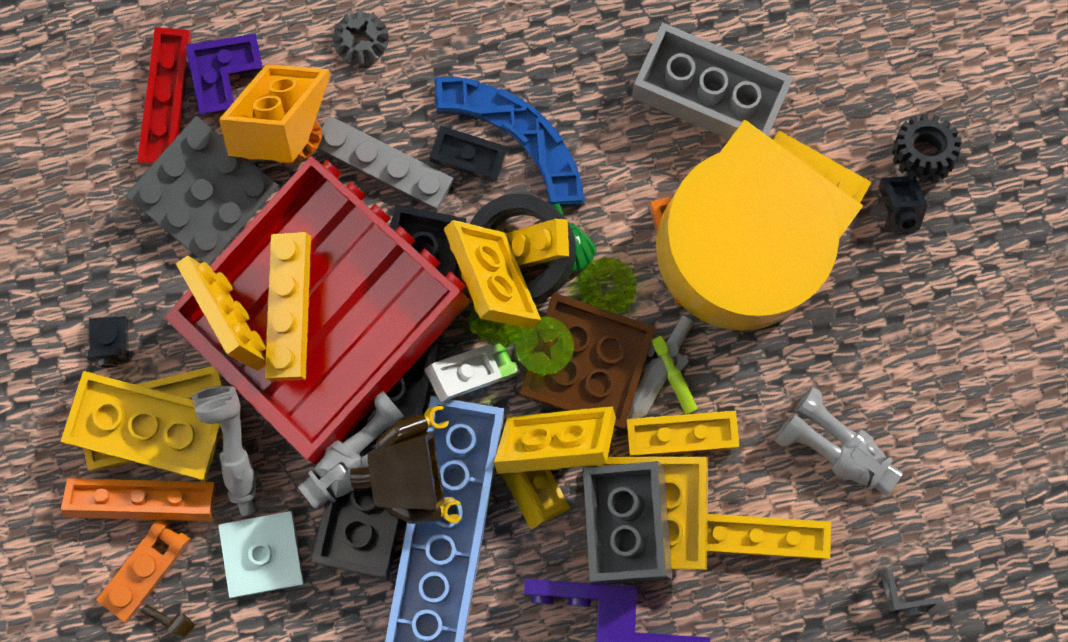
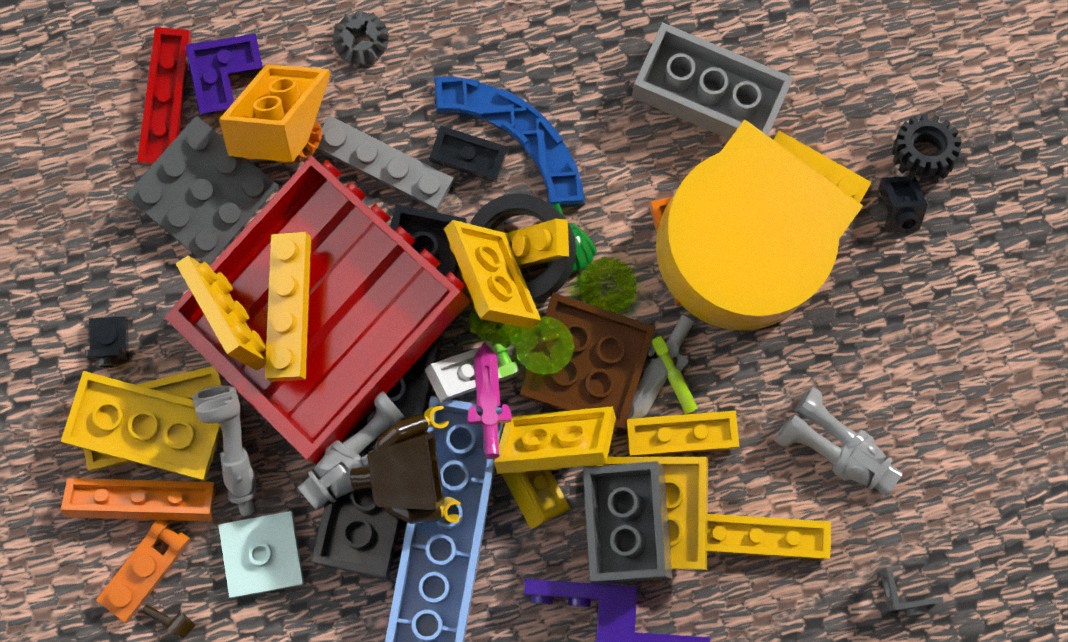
(488, 400): none -> dark pink sword

